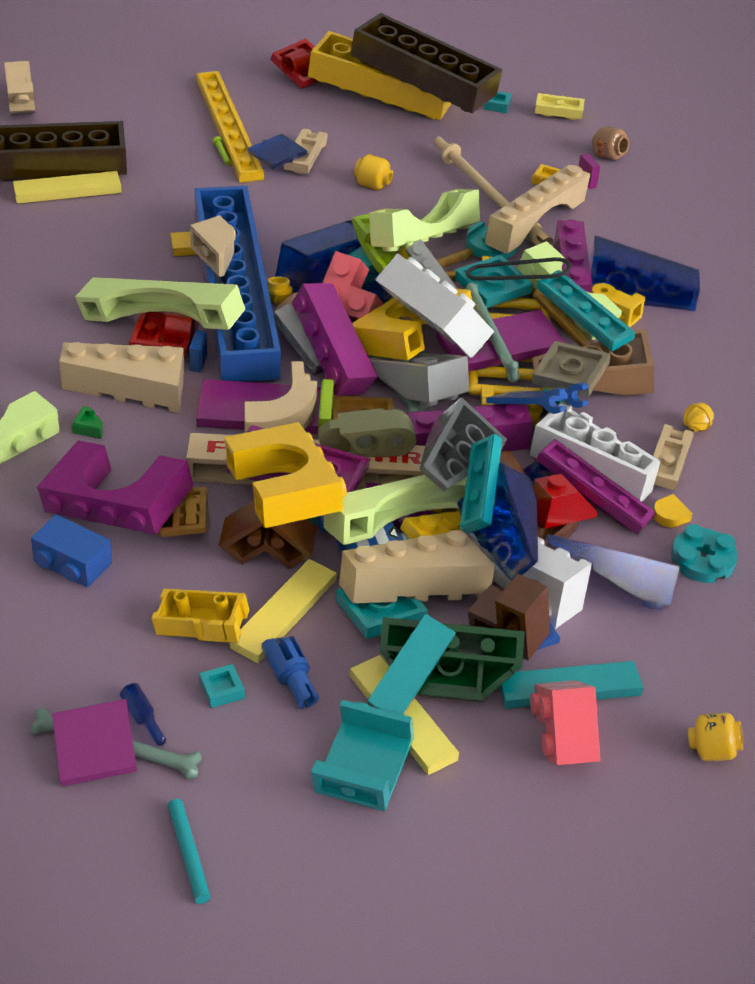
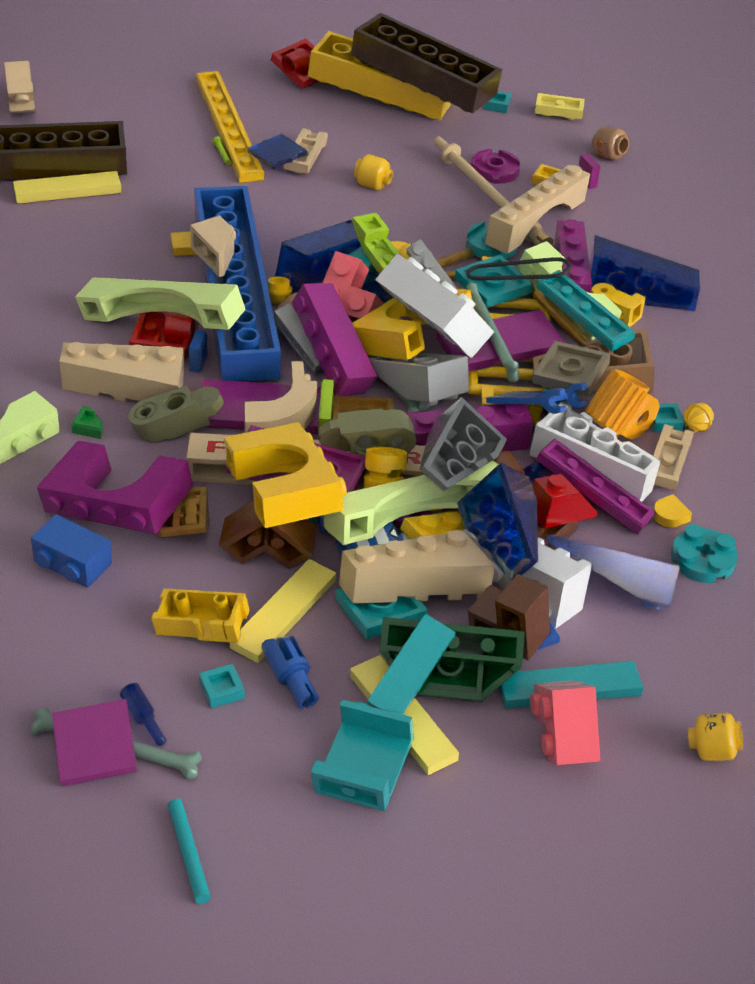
(174, 413): none -> olive piece
(384, 465): none -> yellow wheel
(401, 229): yellowish green arch -> none
(481, 484): teal tile -> none
(496, 167): none -> magenta tile
(621, 403): none -> light orange piece
(670, 415): none -> teal tile

